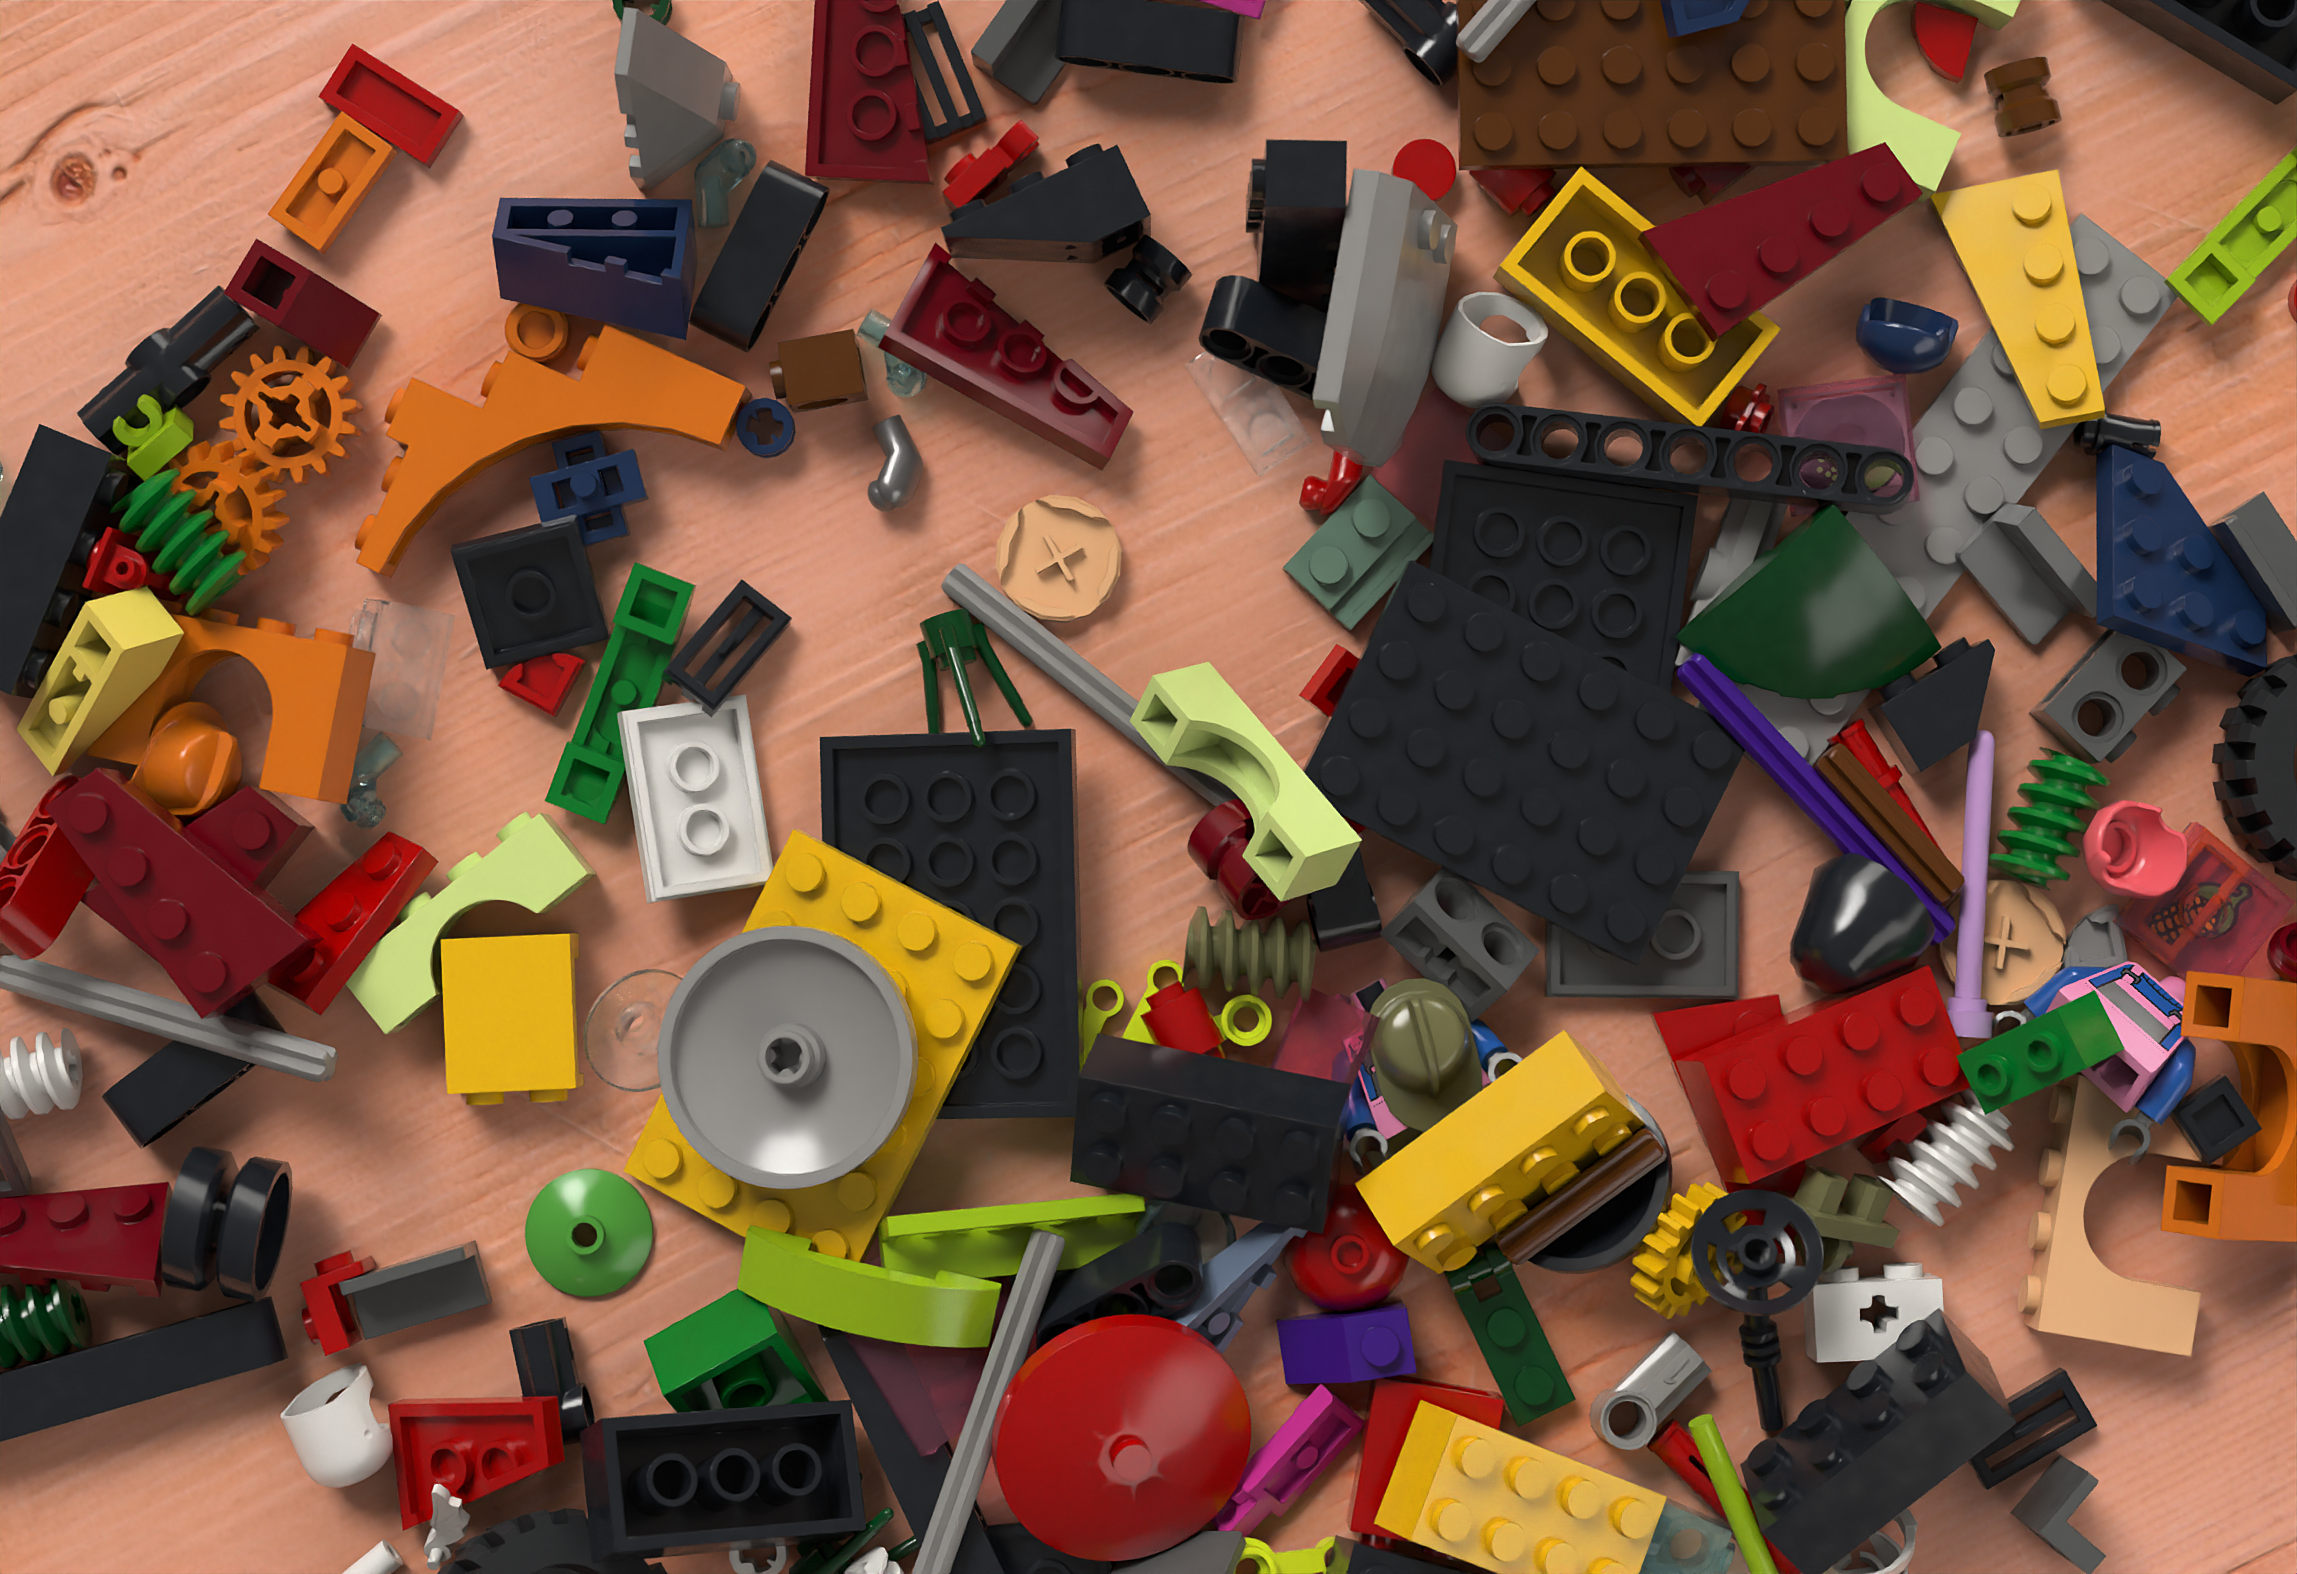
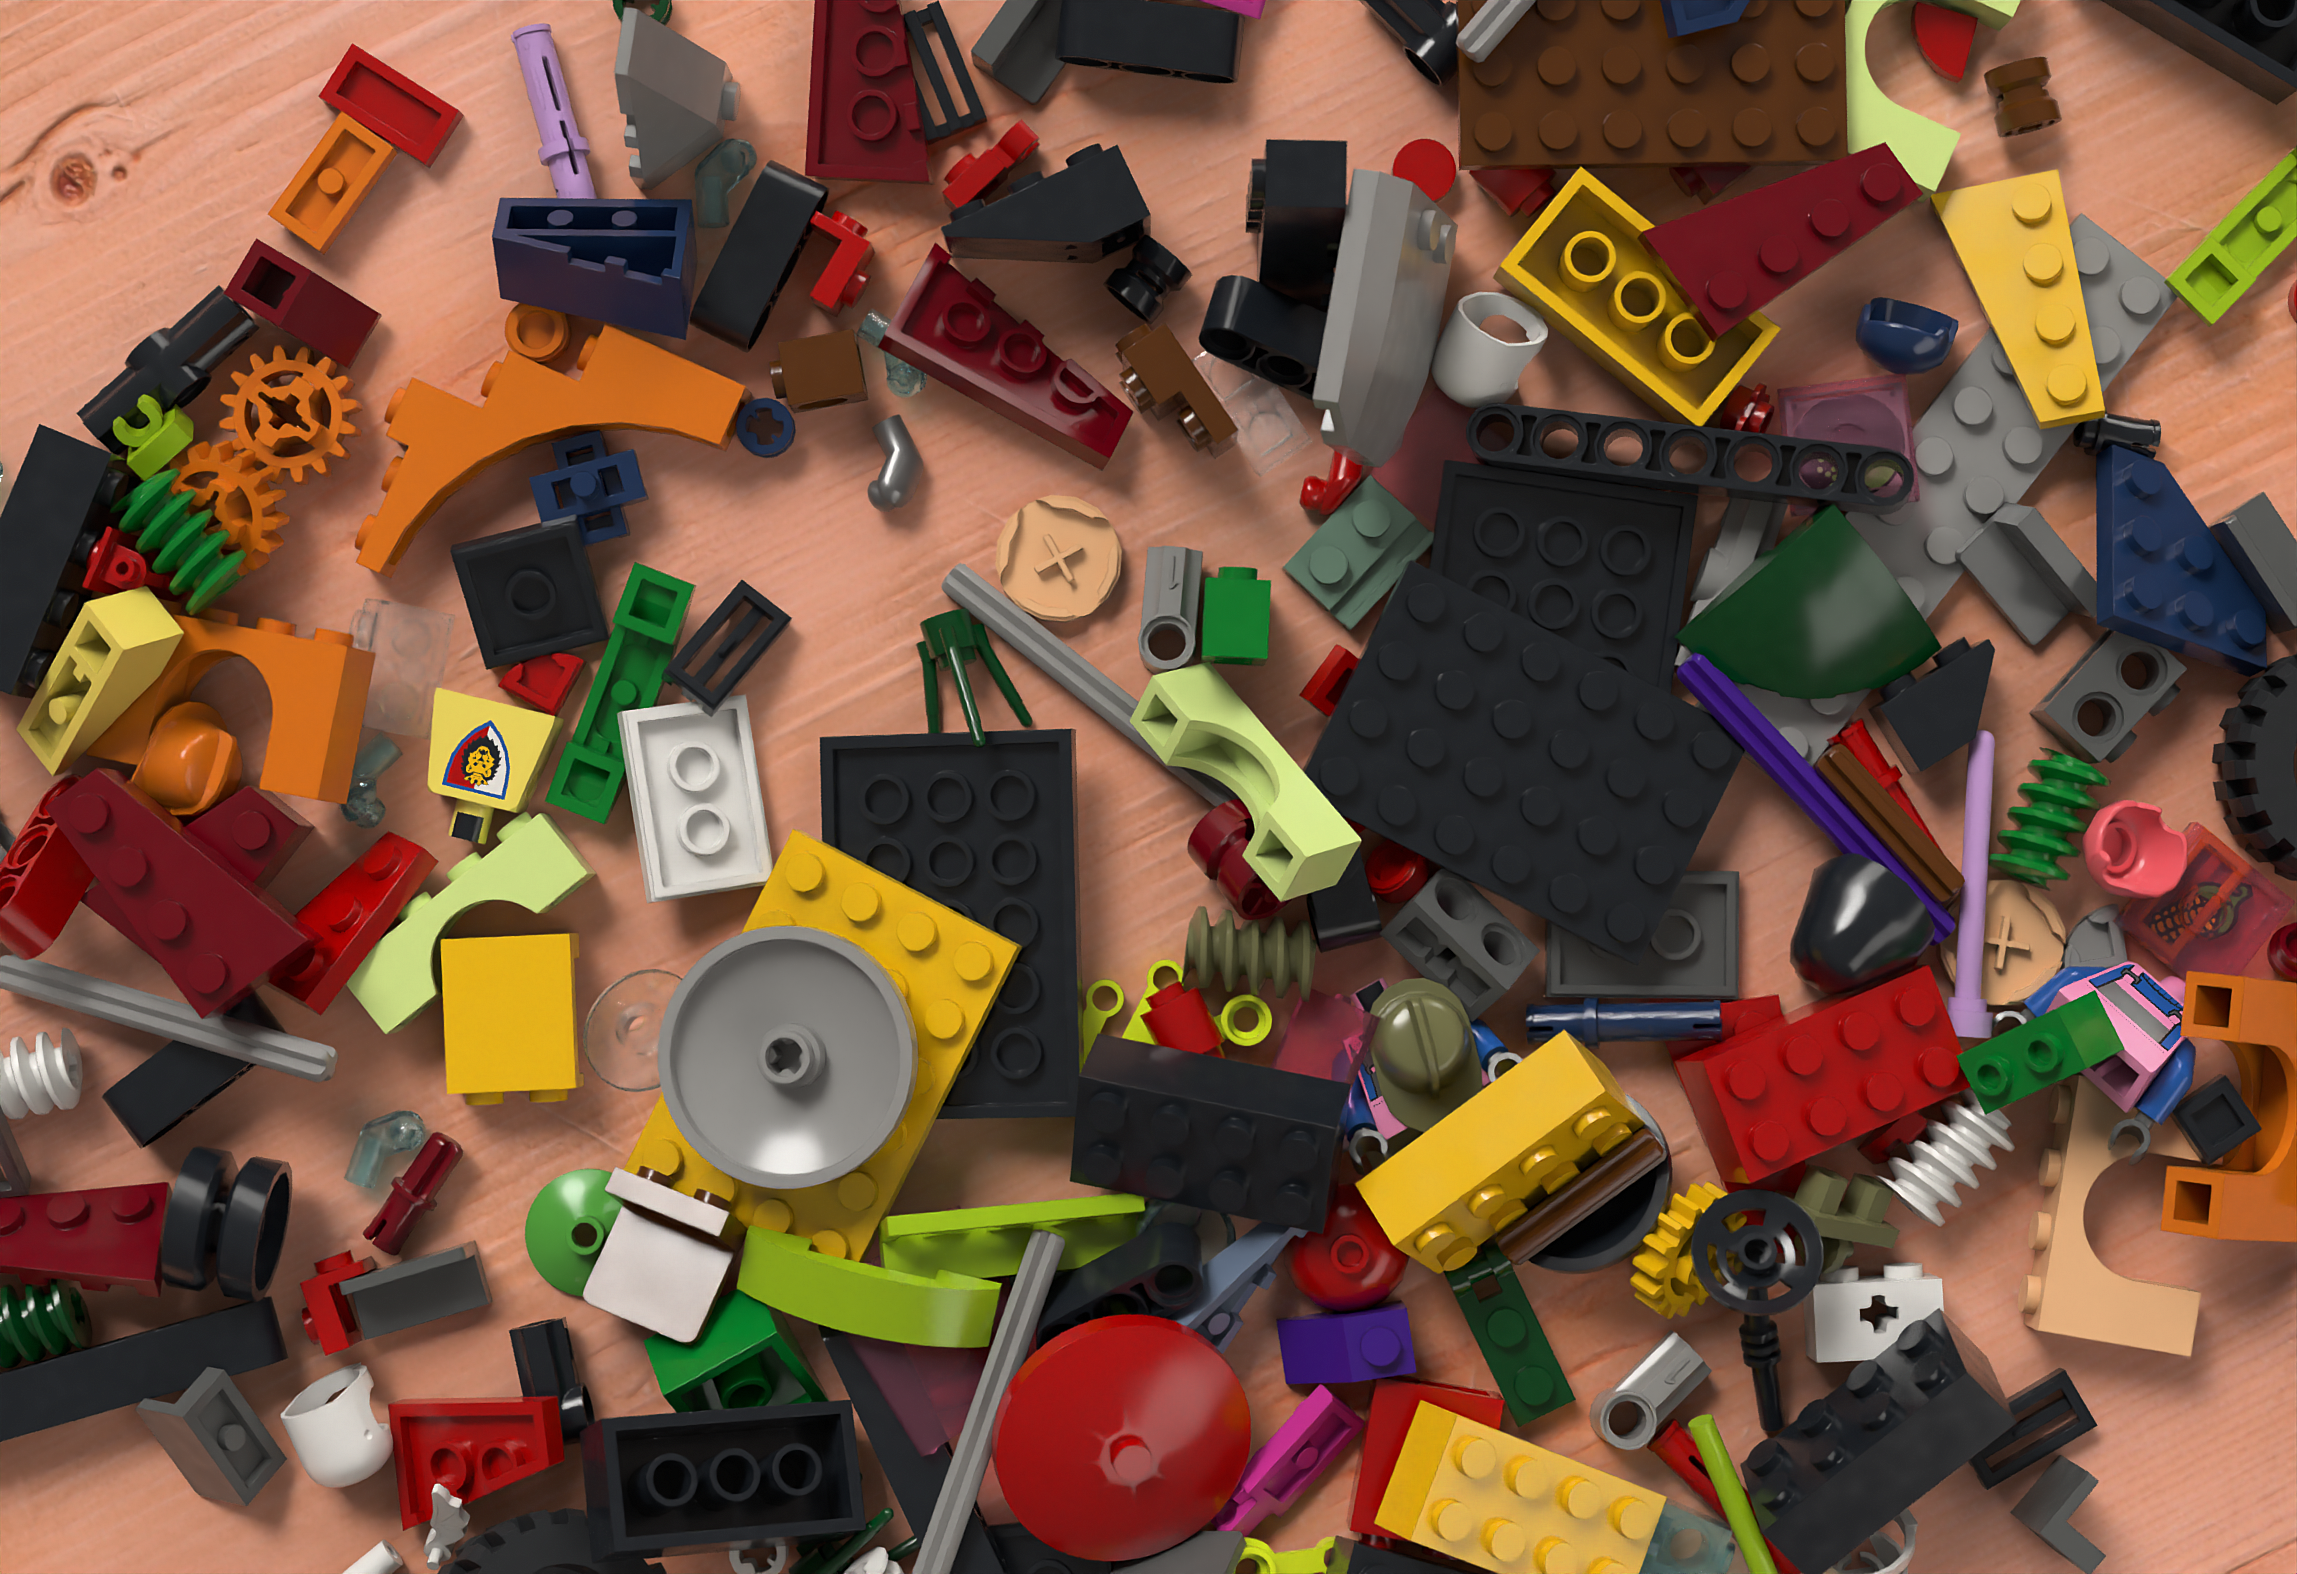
(215, 1439): none -> dark grey panel
(380, 1139): none -> clear light blue arm
(414, 1193): none -> dark red axle
(486, 758): none -> light yellow torso
(547, 91): none -> lavender pin
(664, 1255): none -> bracket
(844, 276): none -> red bracket
(1164, 379): none -> reddish brown plate
(1170, 603): none -> light grey piece
(1236, 618): none -> green brick
(1395, 872): none -> red tile
(1625, 1022): none -> dark blue pin

